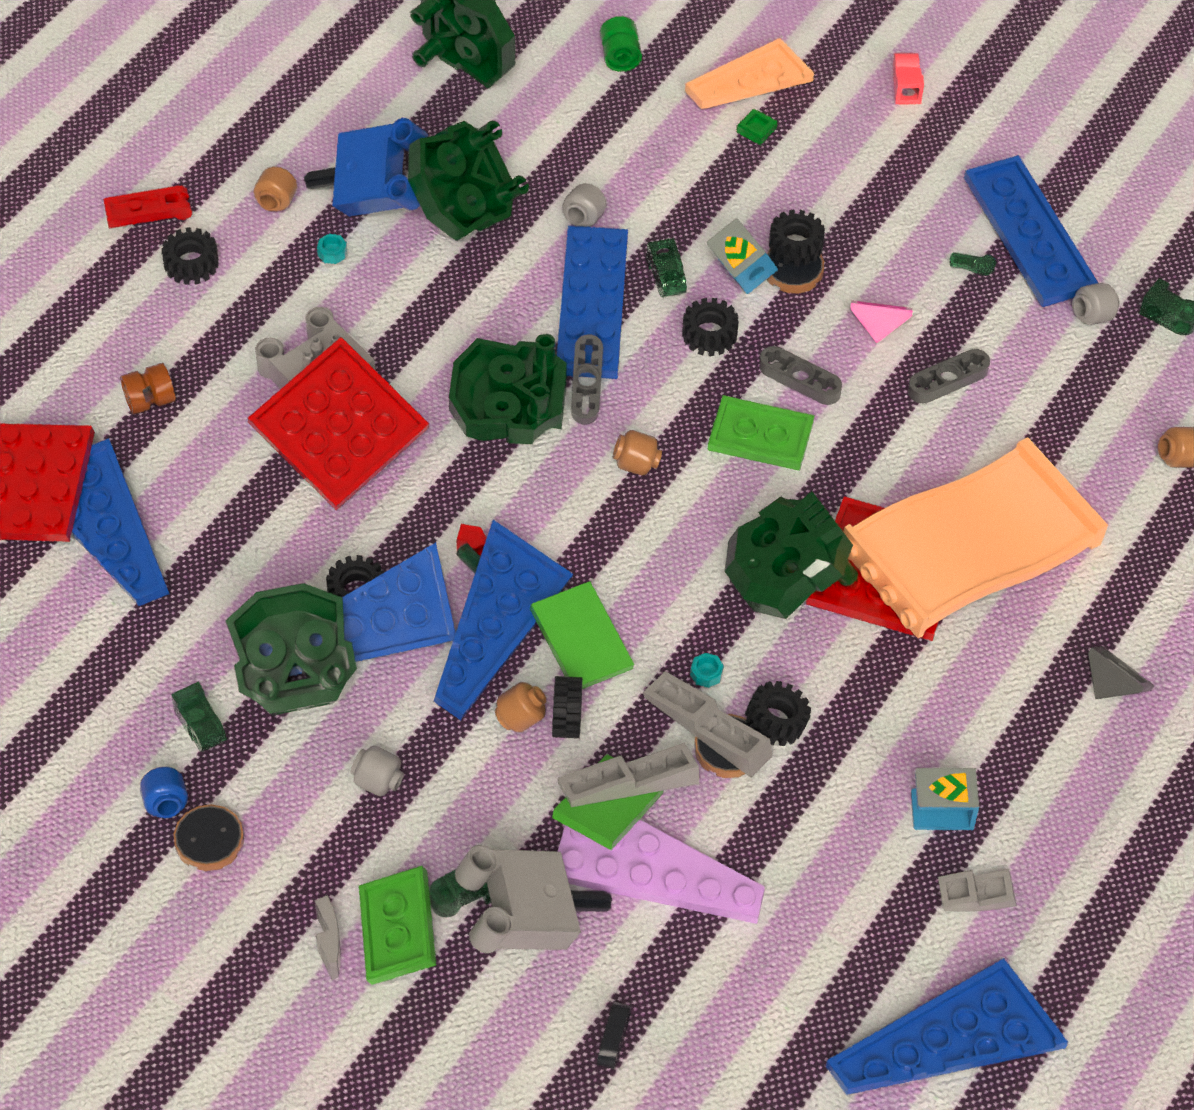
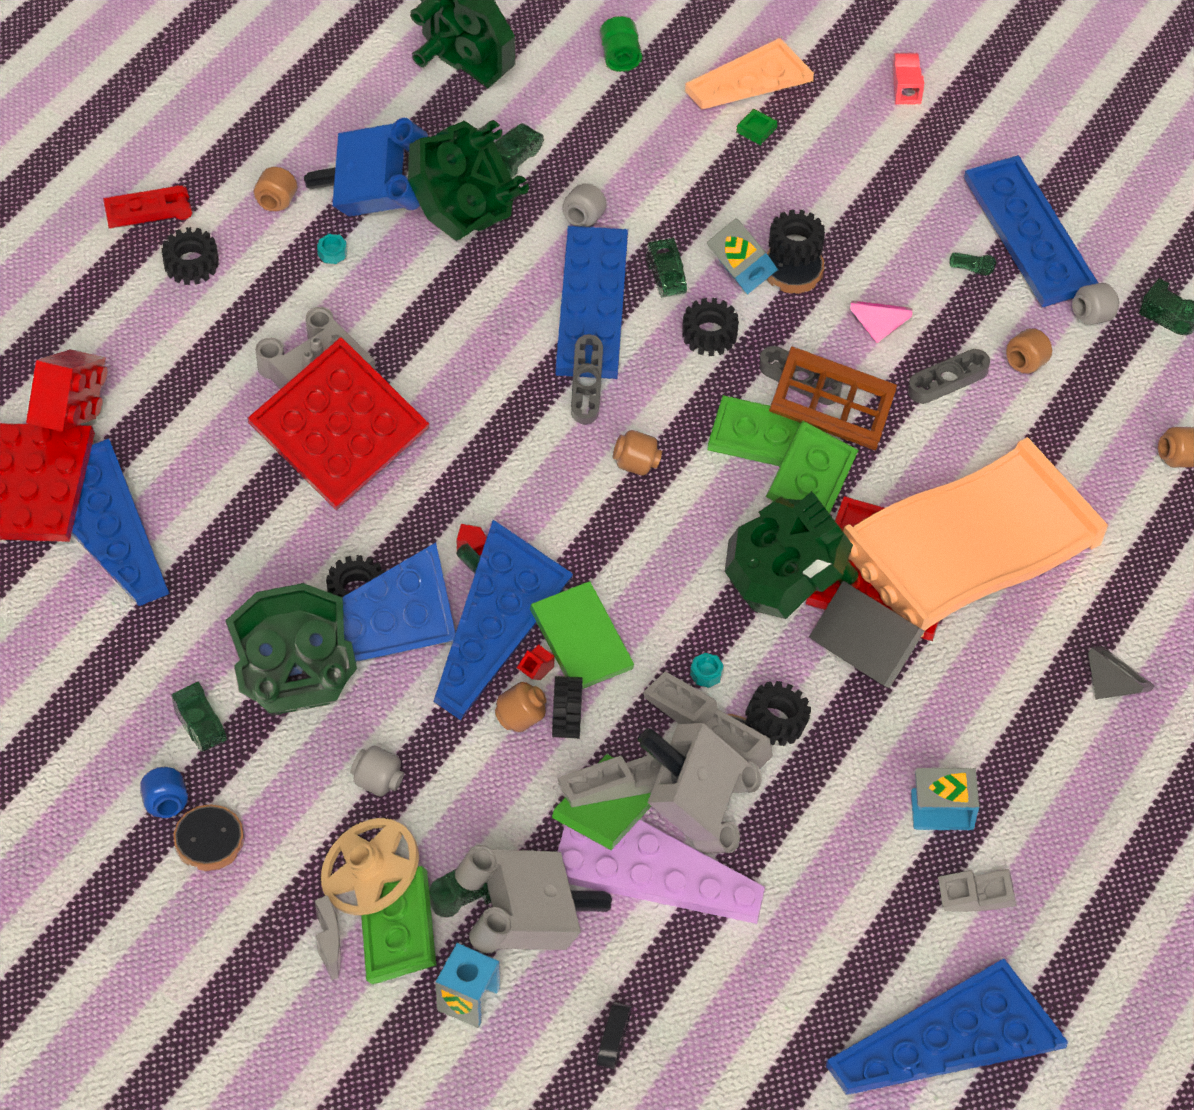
(66, 390): none -> red brick
(159, 388): dark orange wheel -> none
(370, 866): none -> tan wheel
(463, 998): none -> dark azure piece
(518, 146): none -> clear green leg
(530, 393): dark green brick -> none
(537, 663): none -> red piece
(697, 783): none -> light grey piece
(813, 464): none -> bright green tile
(825, 422): none -> dark orange piece
(866, 634): none -> dark grey slope
(1029, 350): none -> medium nougat head

